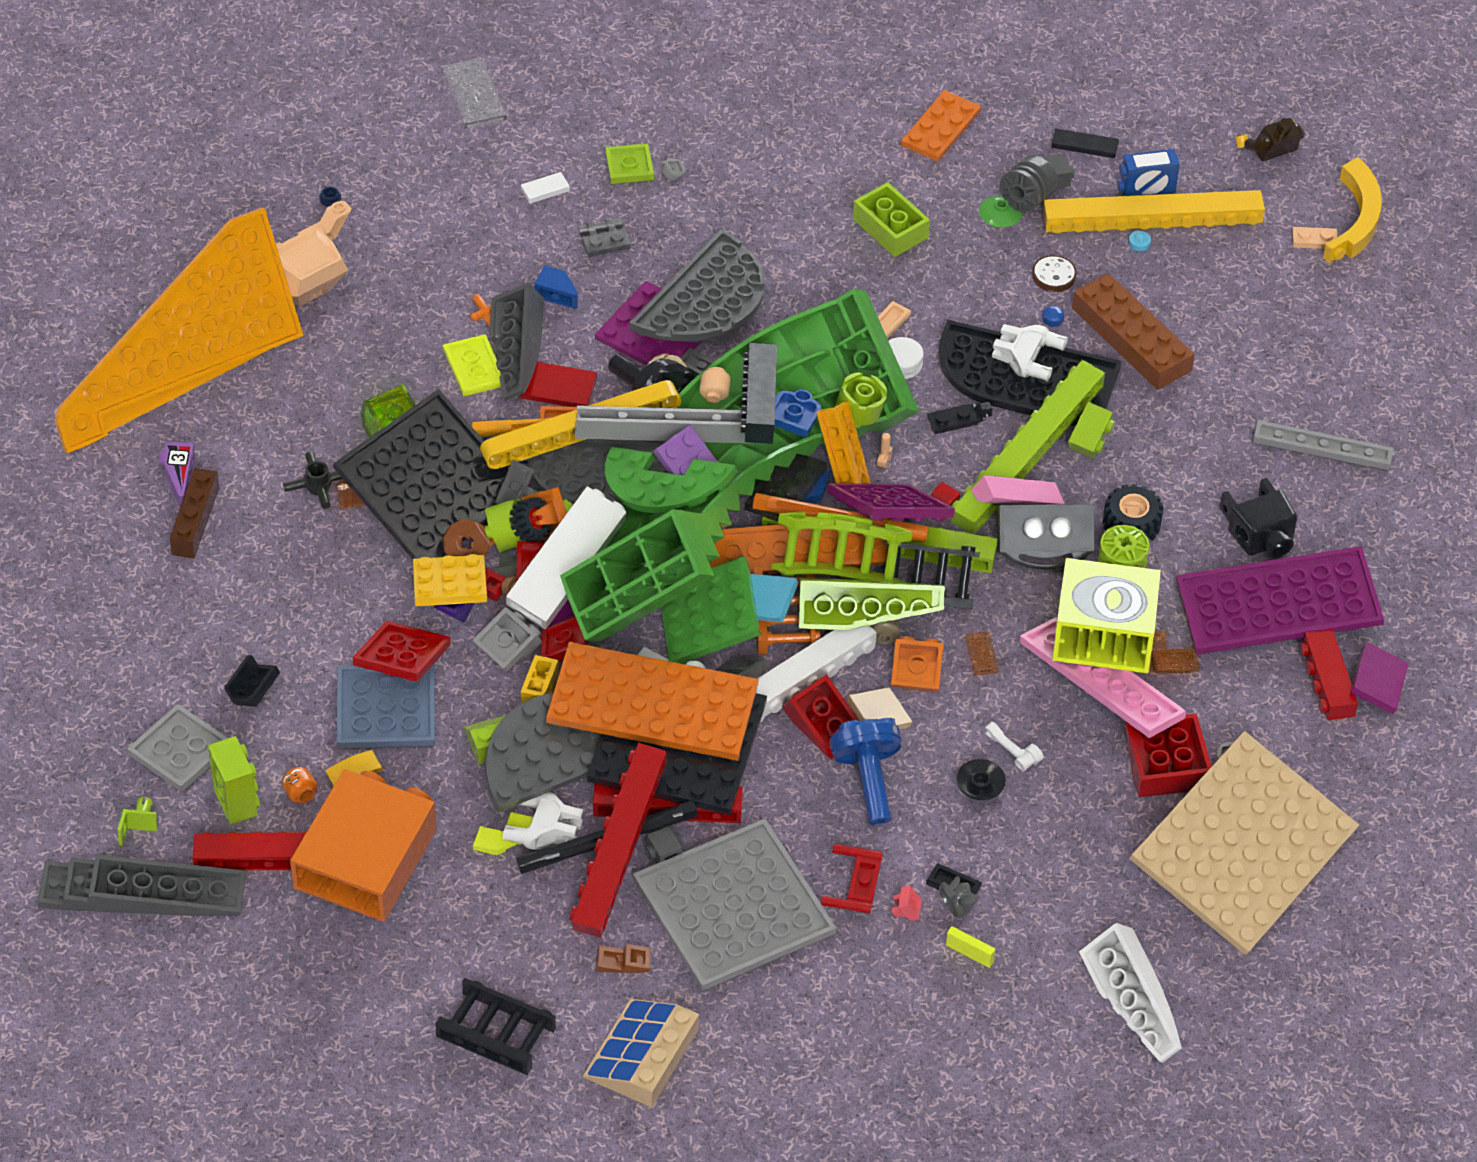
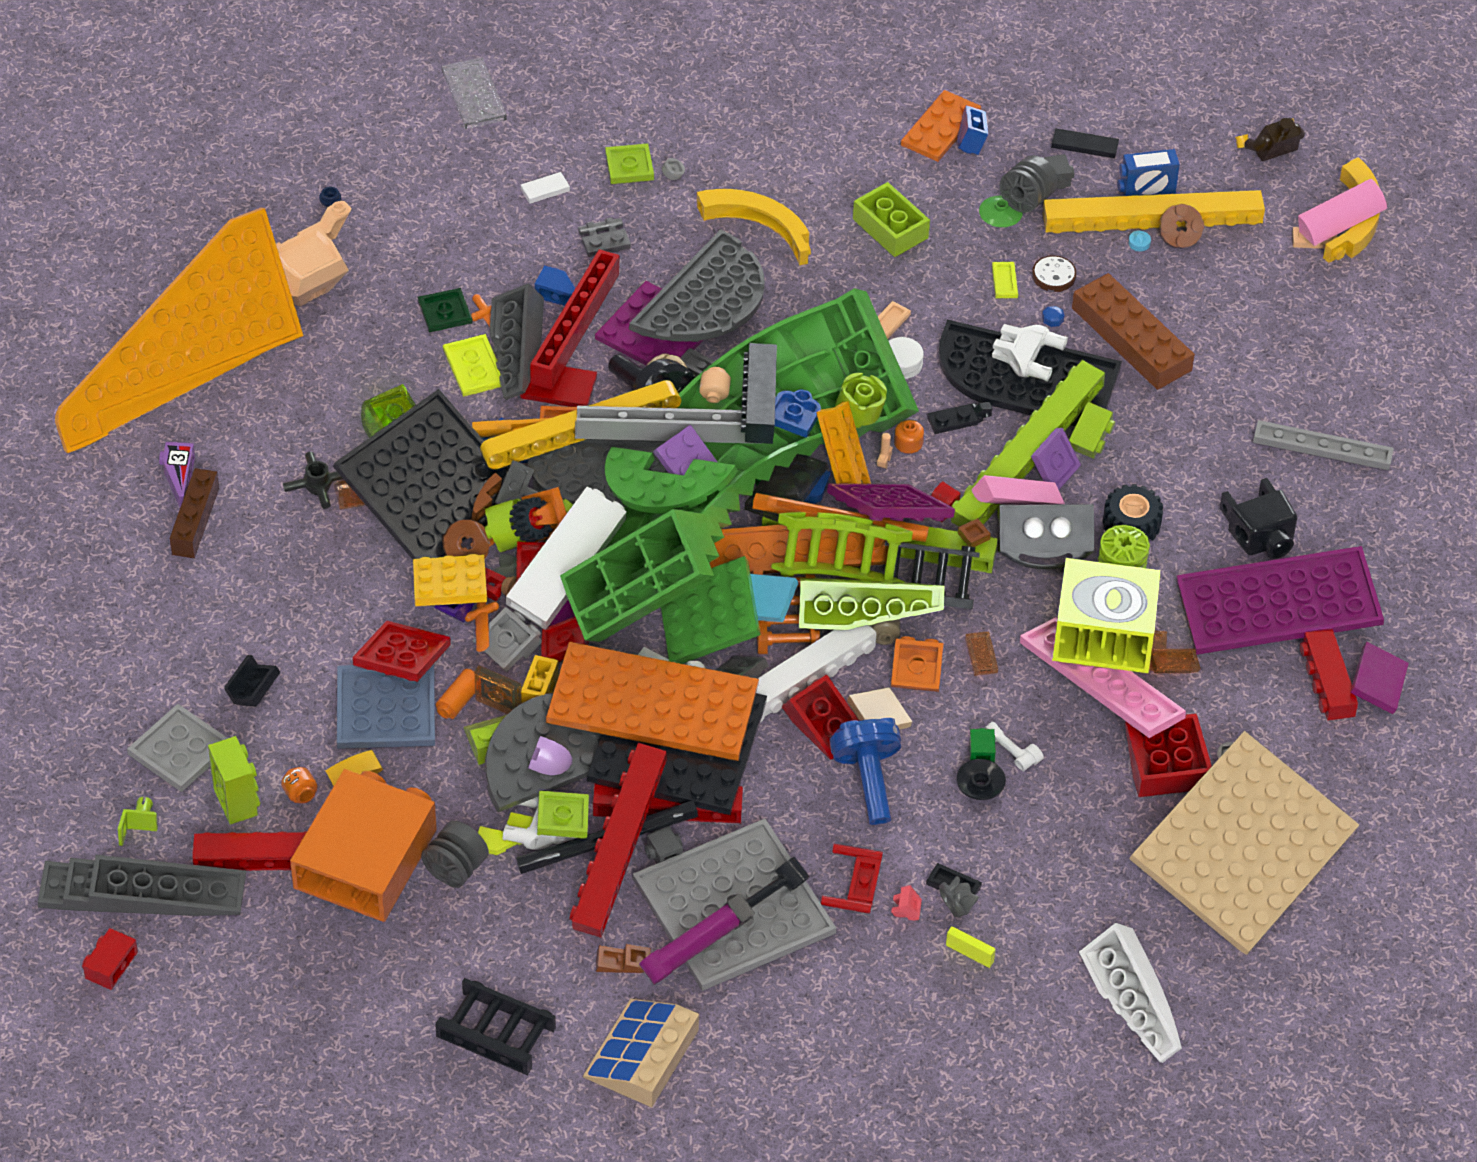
(109, 958): none -> red brick
(444, 310): none -> dark green tile
(455, 854): none -> dark grey wheel
(457, 695): none -> orange brick
(480, 616): none -> orange sword
(484, 498): none -> dark orange slope
(496, 690): none -> clear orange tile
(550, 758): none -> lavender brick
(562, 814): none -> lime plate
(574, 319): none -> red brick
(718, 924): none -> magenta piece
(760, 209): none -> yellow arch
(909, 436): none -> orange head
(972, 130): none -> blue slope
(974, 533): none -> dark orange plate
(982, 744): none -> green brick
(1004, 280): none -> neon yellow tile
(1056, 458): none -> medium lavender plate
(1168, 226): none -> dark orange plate
(1342, 212): none -> bright pink brick

